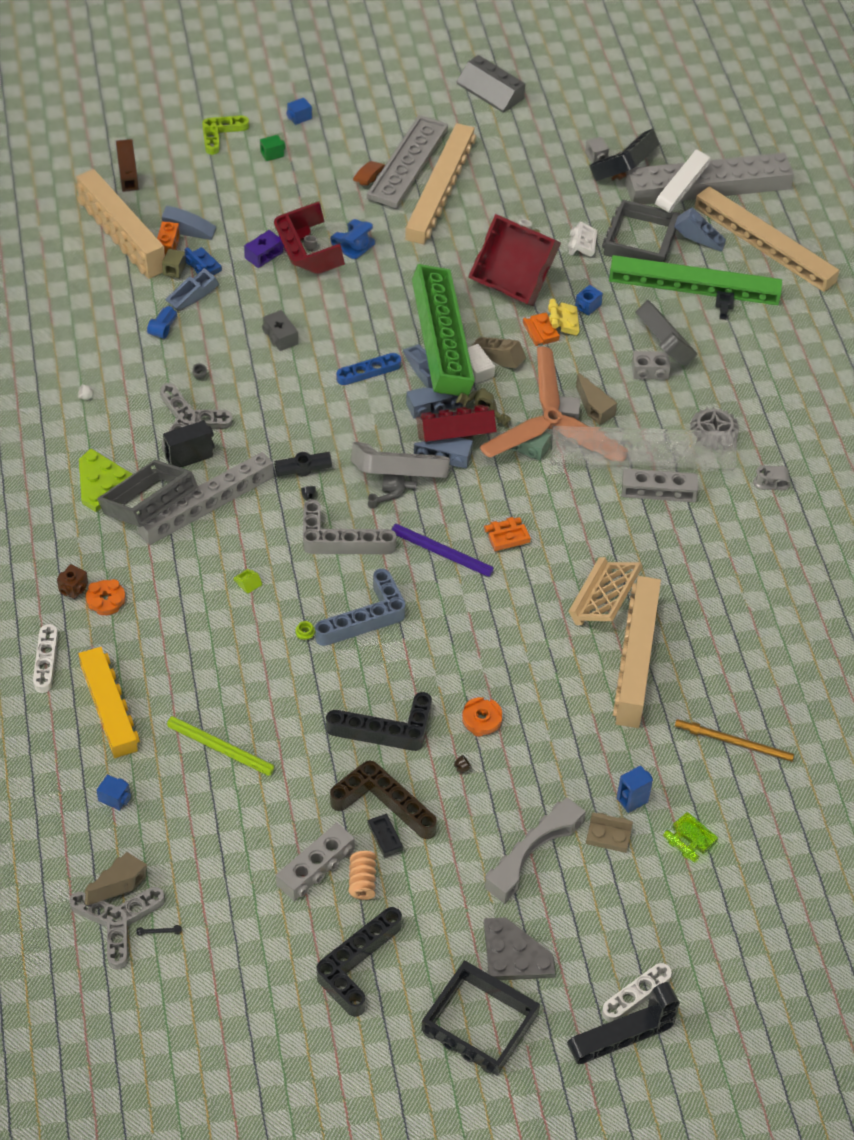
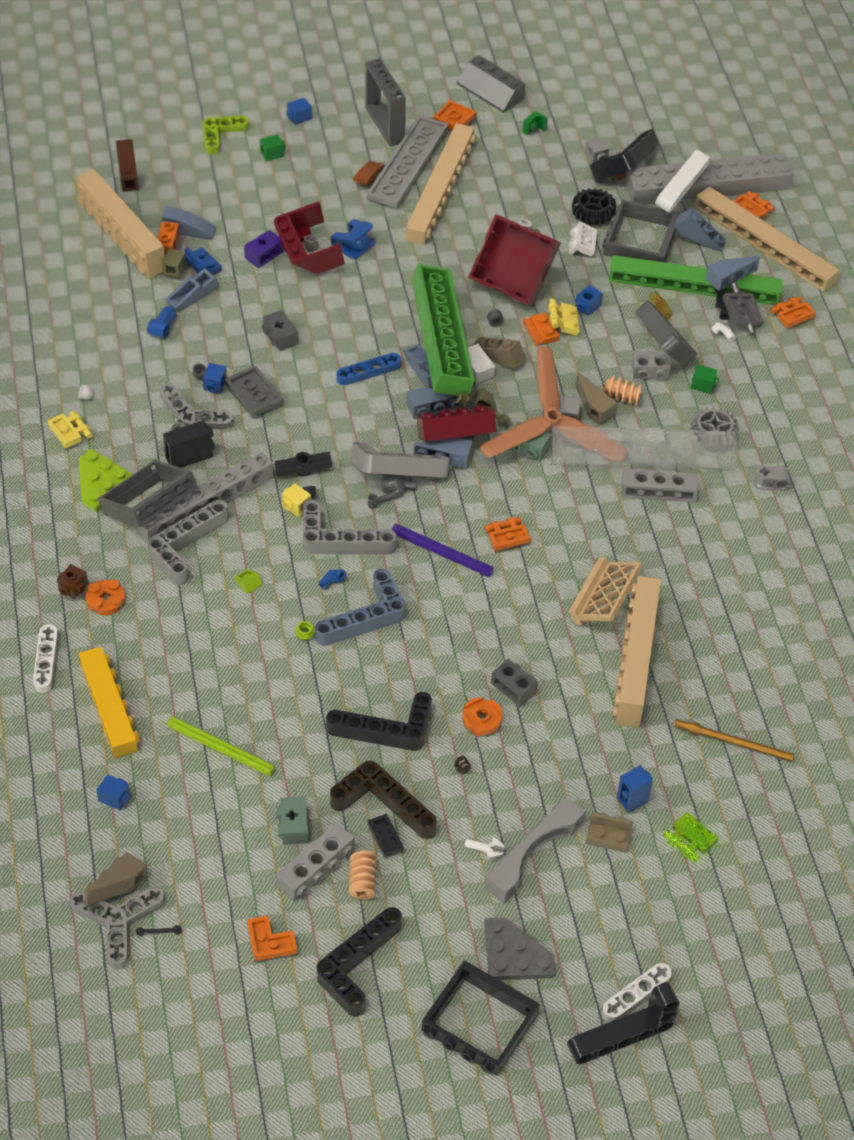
(65, 431): none -> light yellow plate
(164, 545): none -> light grey beam
(214, 378): none -> blue brick
(254, 391): none -> flat silver plate
(269, 945): none -> orange plate
(293, 819): none -> sand green brick
(294, 499): none -> light yellow brick
(331, 577): none -> blue arm
(377, 80): none -> dark grey window
(455, 113): none -> orange plate
(487, 848): none -> white bar
(495, 318): none -> dark grey bush
(513, 683): none -> dark grey brick
(533, 122): none -> green bracket
(593, 206): none -> black gear
(623, 390): none -> light nougat piece
(661, 304): none -> clear yellow axle
(704, 379): none -> green brick
(728, 333): none -> white arm
(730, 270): none -> sand blue slope
(742, 309): none -> flat silver plate
(754, 204): none -> orange plate
(796, 314): none -> orange plate

